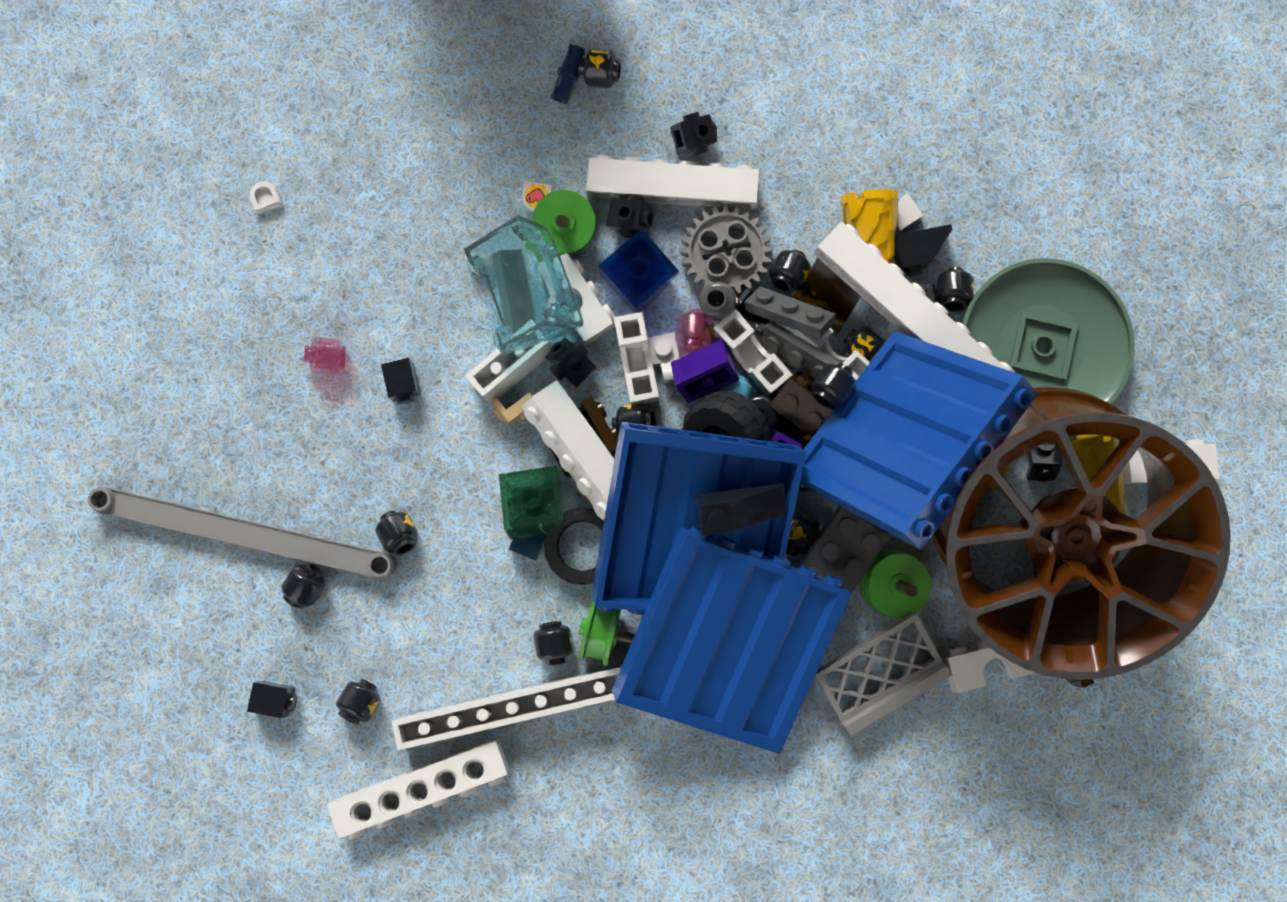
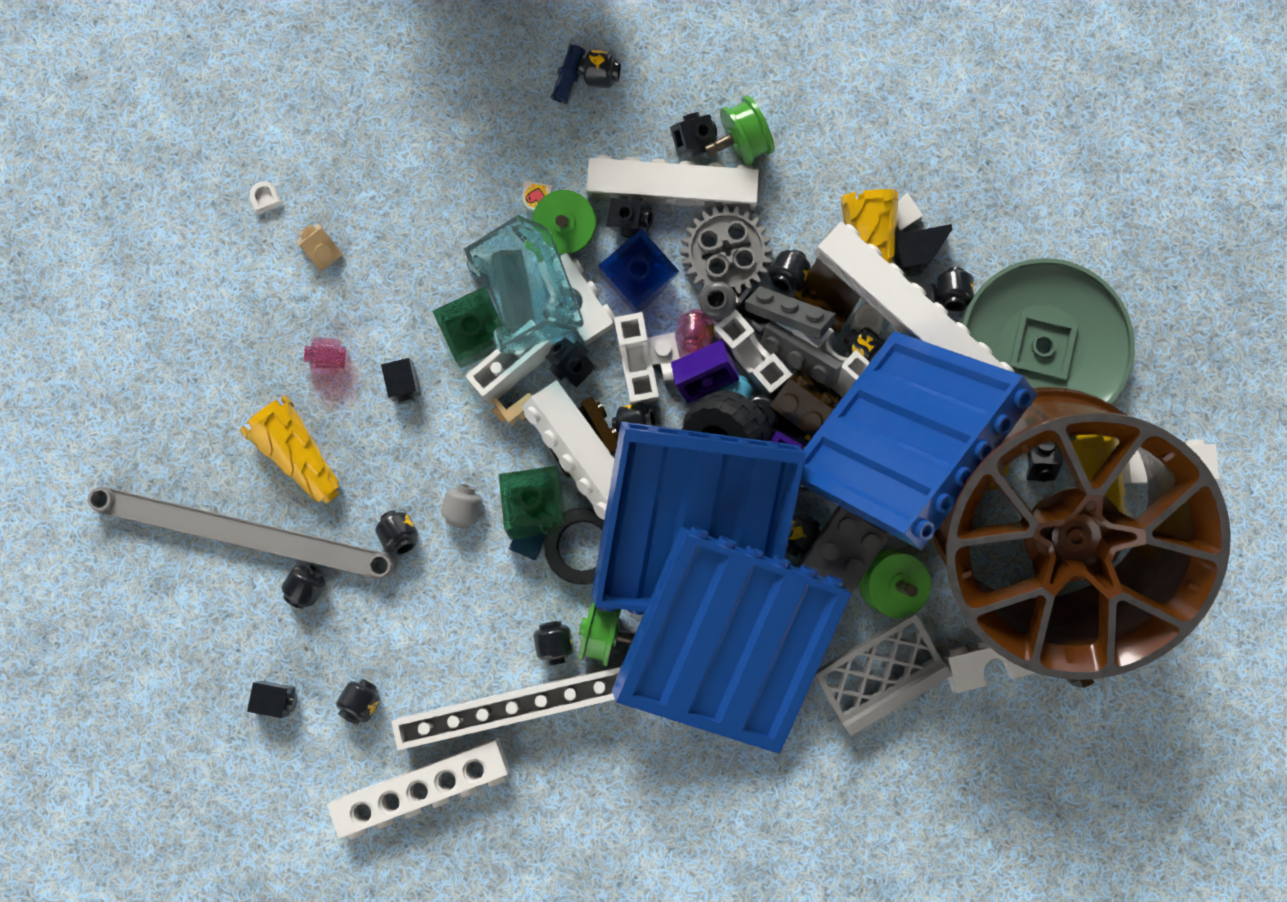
(285, 440): none -> yellow cone
(318, 246): none -> tan bracket
(461, 506): none -> light grey head
(469, 326): none -> clear green slope
(738, 508): black slope -> none
(745, 131): none -> bright green wheel
(833, 385): black head -> none
(867, 317): none -> white tile

